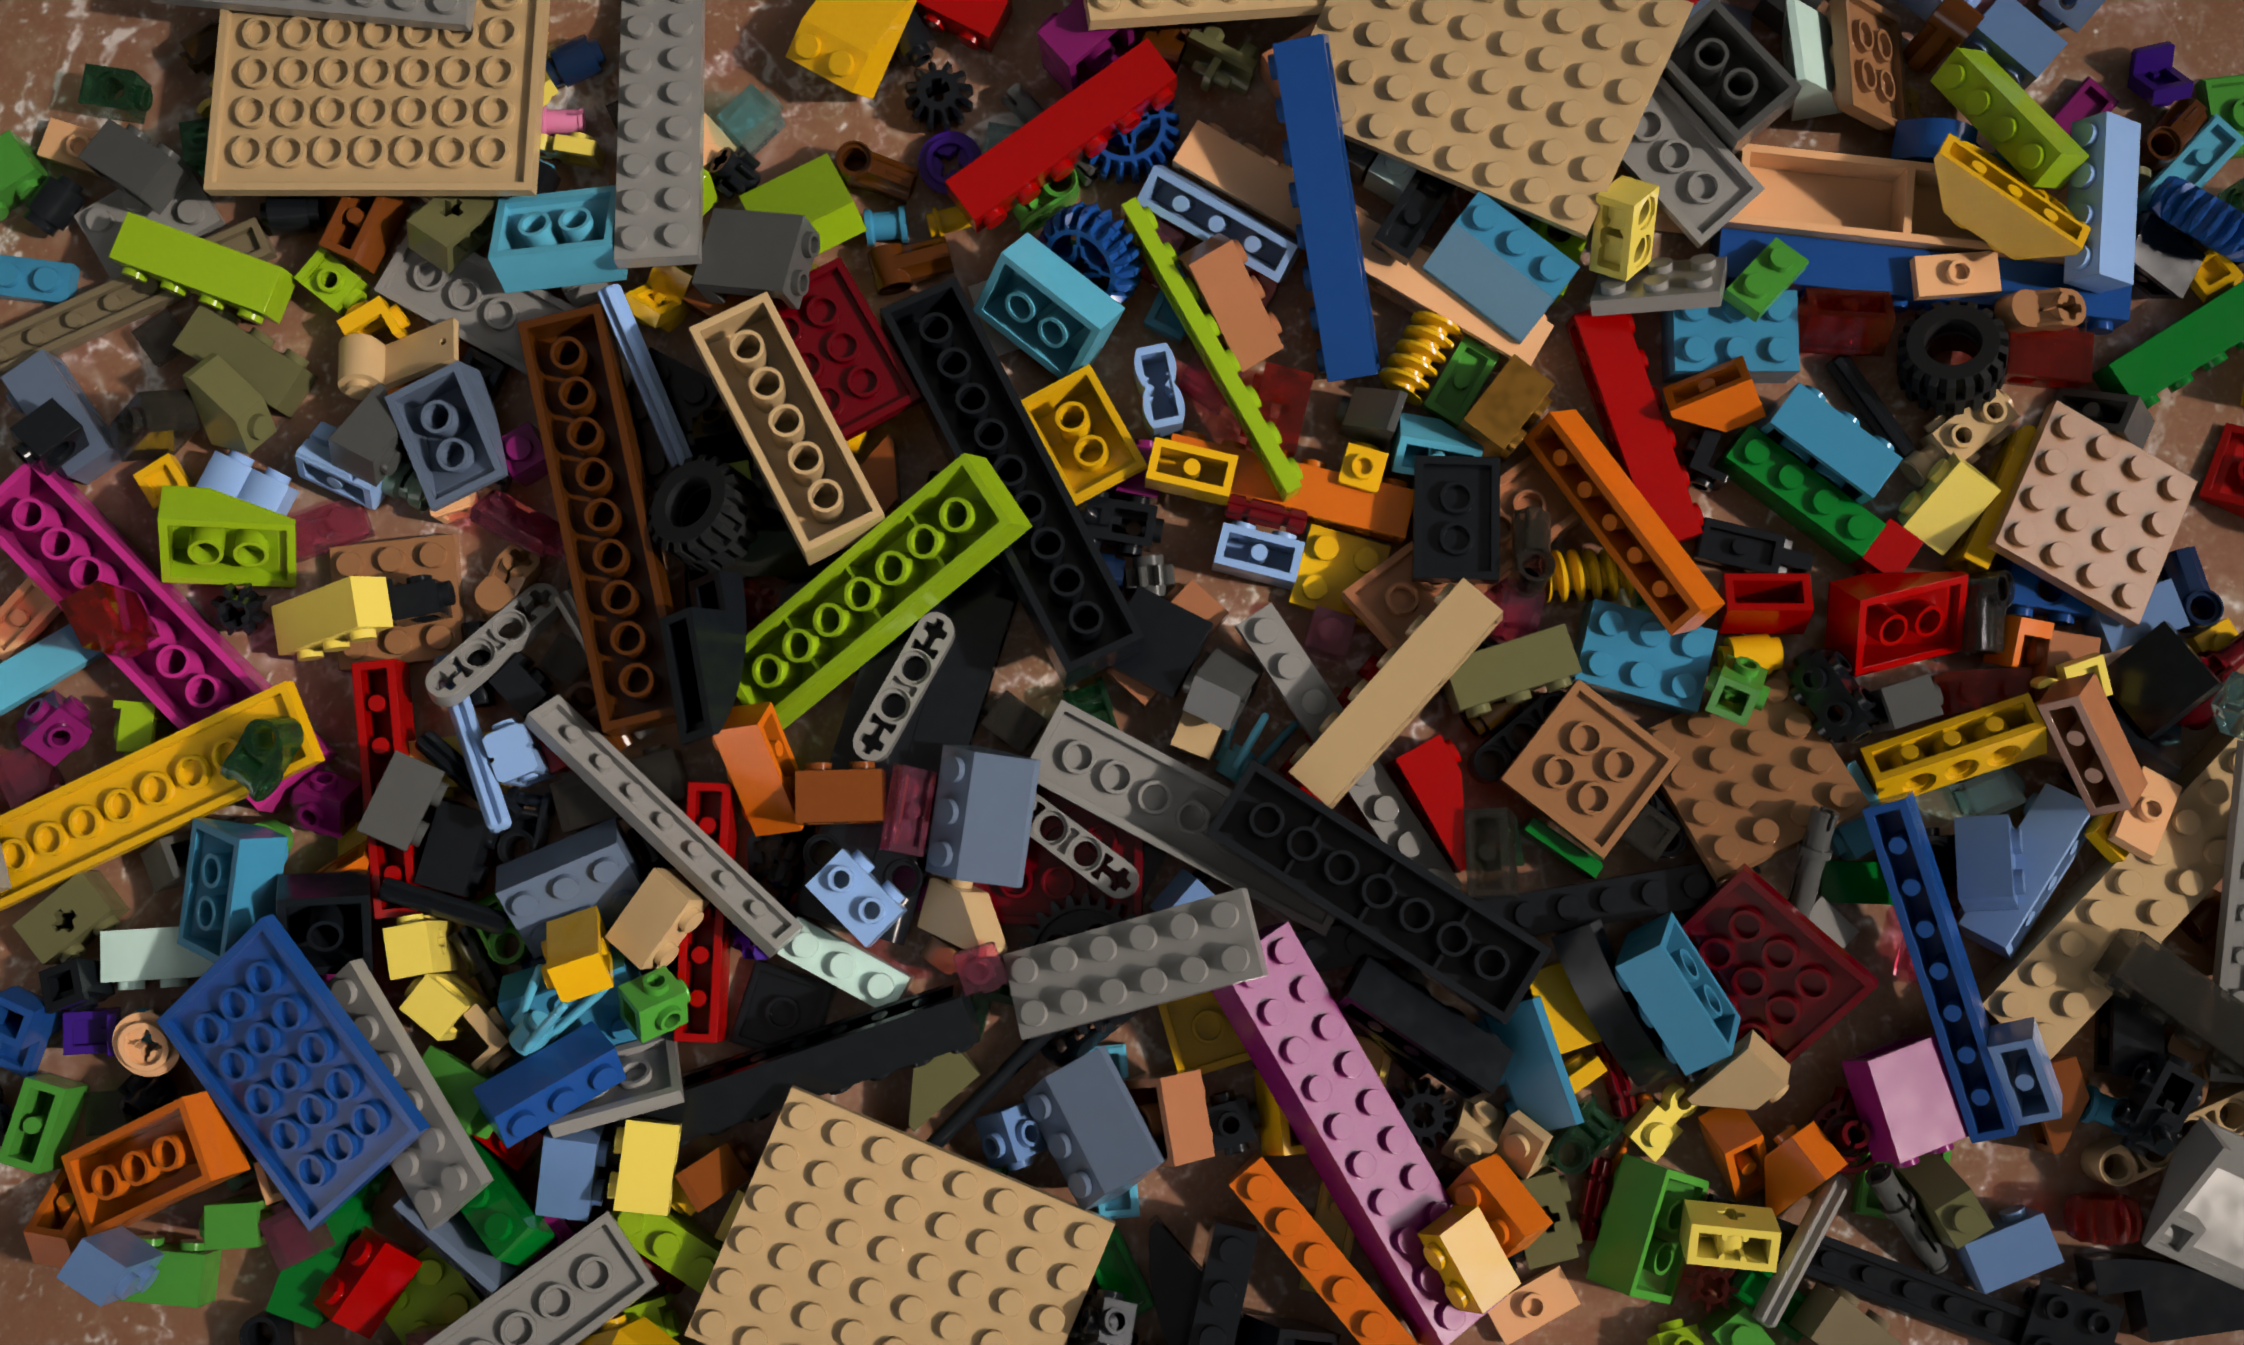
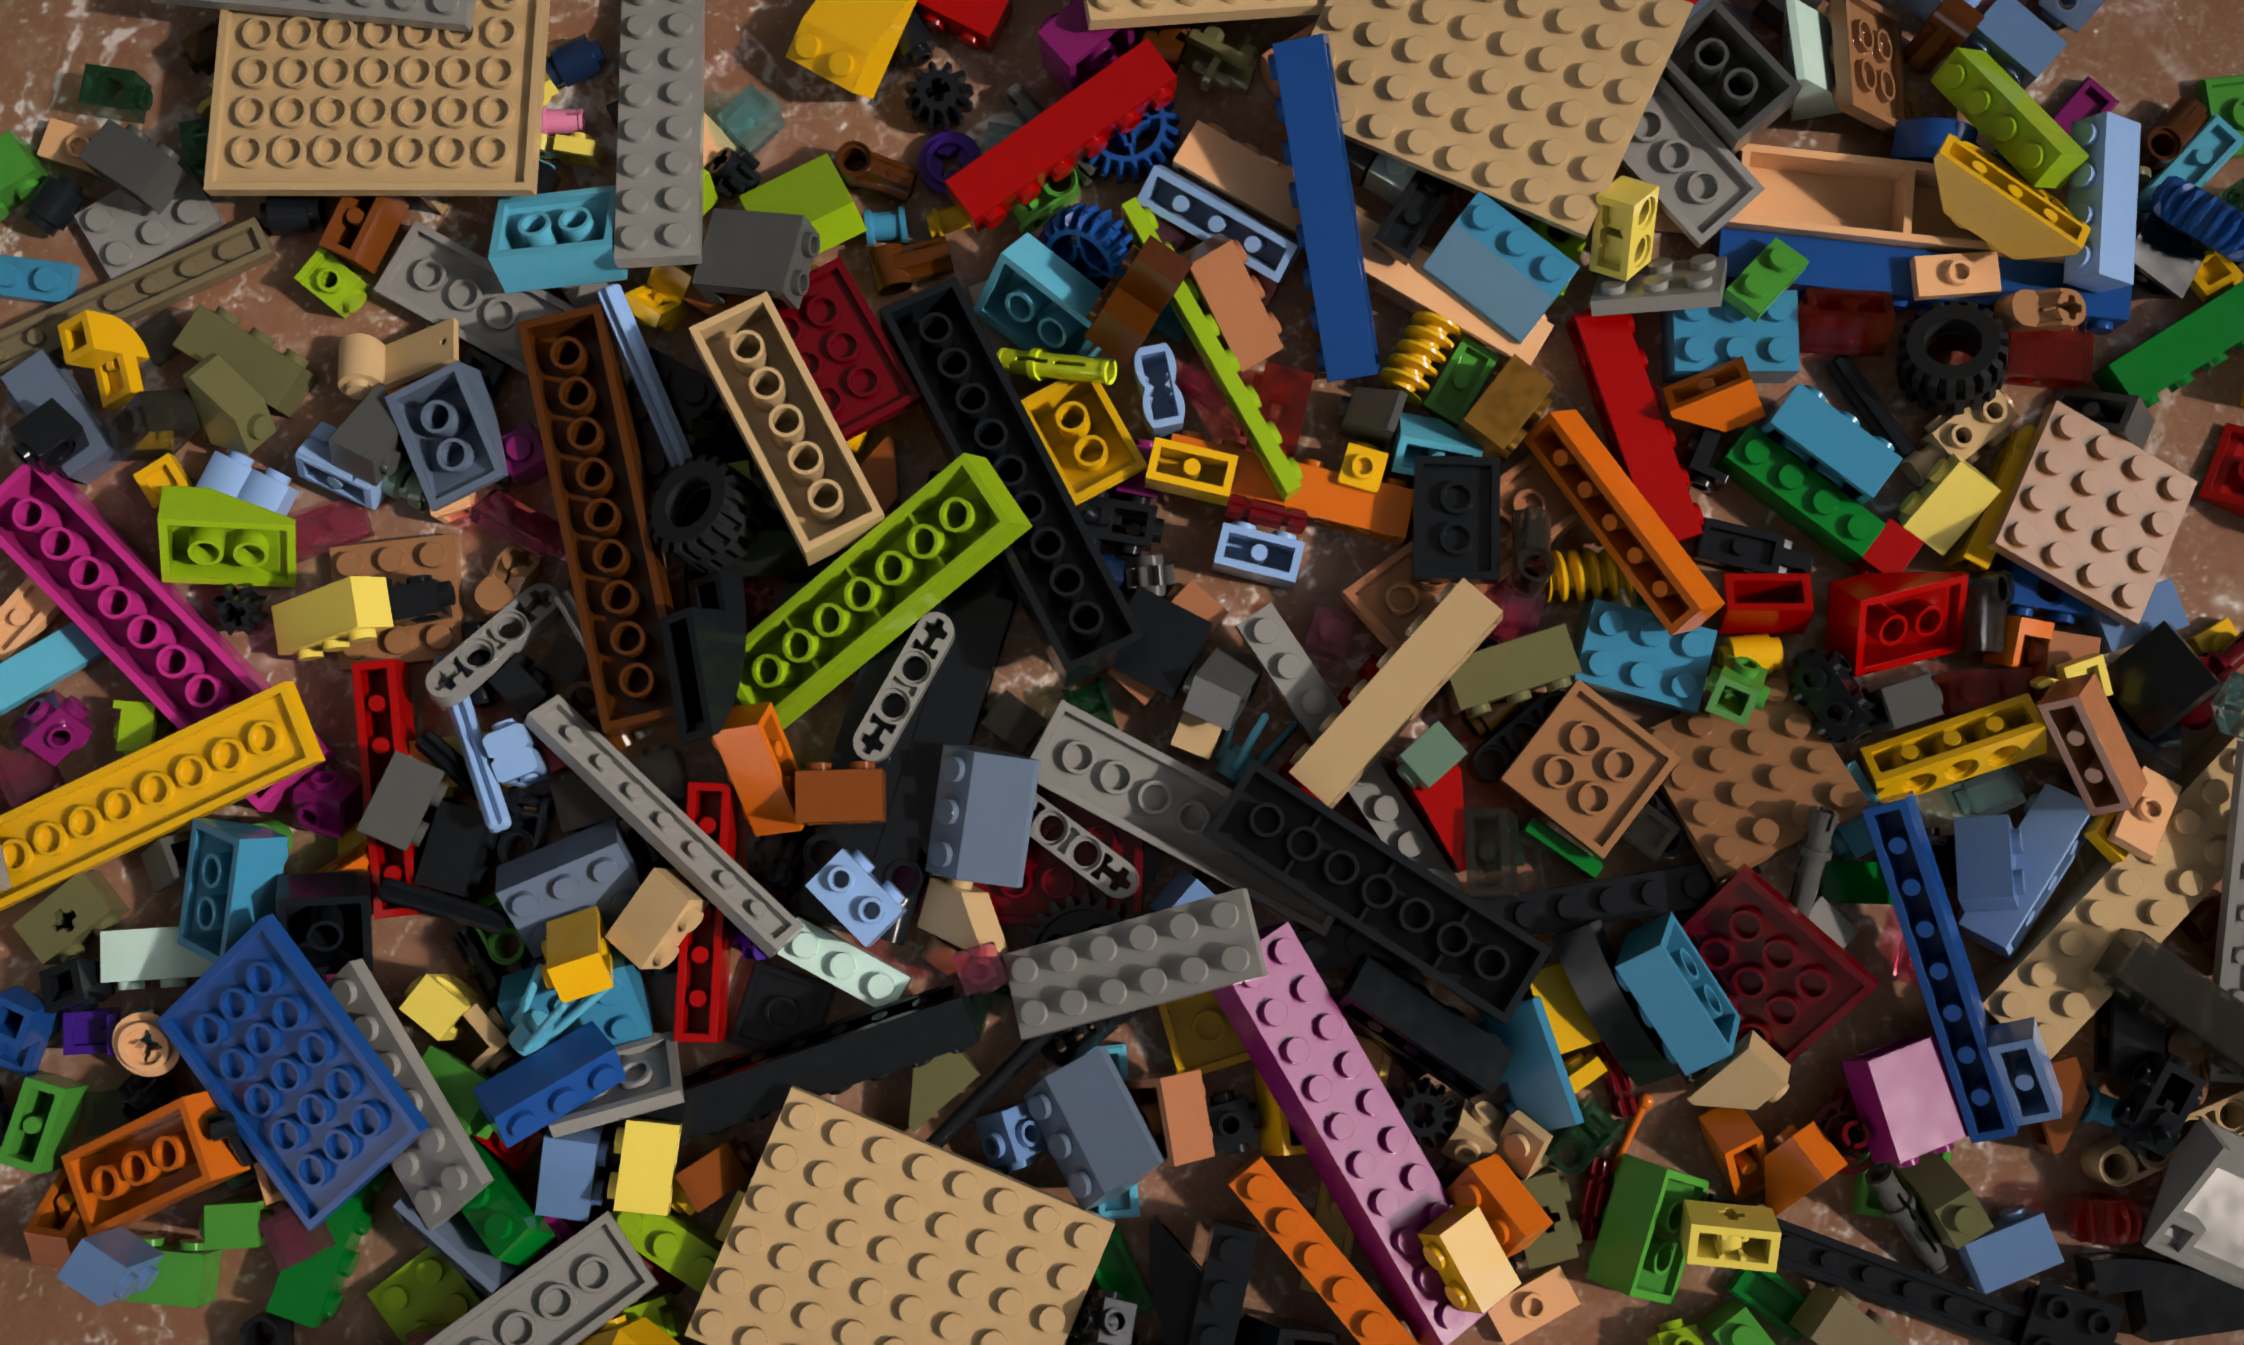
(109, 620): clear red brick -> none
(110, 349): none -> yellow brick
(203, 268): lime brick -> none
(222, 1127): none -> black hand
(260, 762): clear green piece -> none
(367, 1283): red brick -> none
(373, 318): yellow bracket -> none
(419, 947): light yellow brick -> none
(451, 228): olive brick -> none
(654, 1004): bright green brick -> none
(908, 810): clear pink plate -> none
(1040, 364): none -> neon yellow pin
(1136, 298): none -> reddish brown brick
(1331, 565): yellow plate -> none
(1429, 757): none -> sand green brick
(1655, 1125): light yellow plate -> none
(1707, 1296): clear red gear -> none
(1801, 1250): light grey axle -> none
(2155, 77): dark purple bracket -> none
(2192, 587): dark blue piece -> none

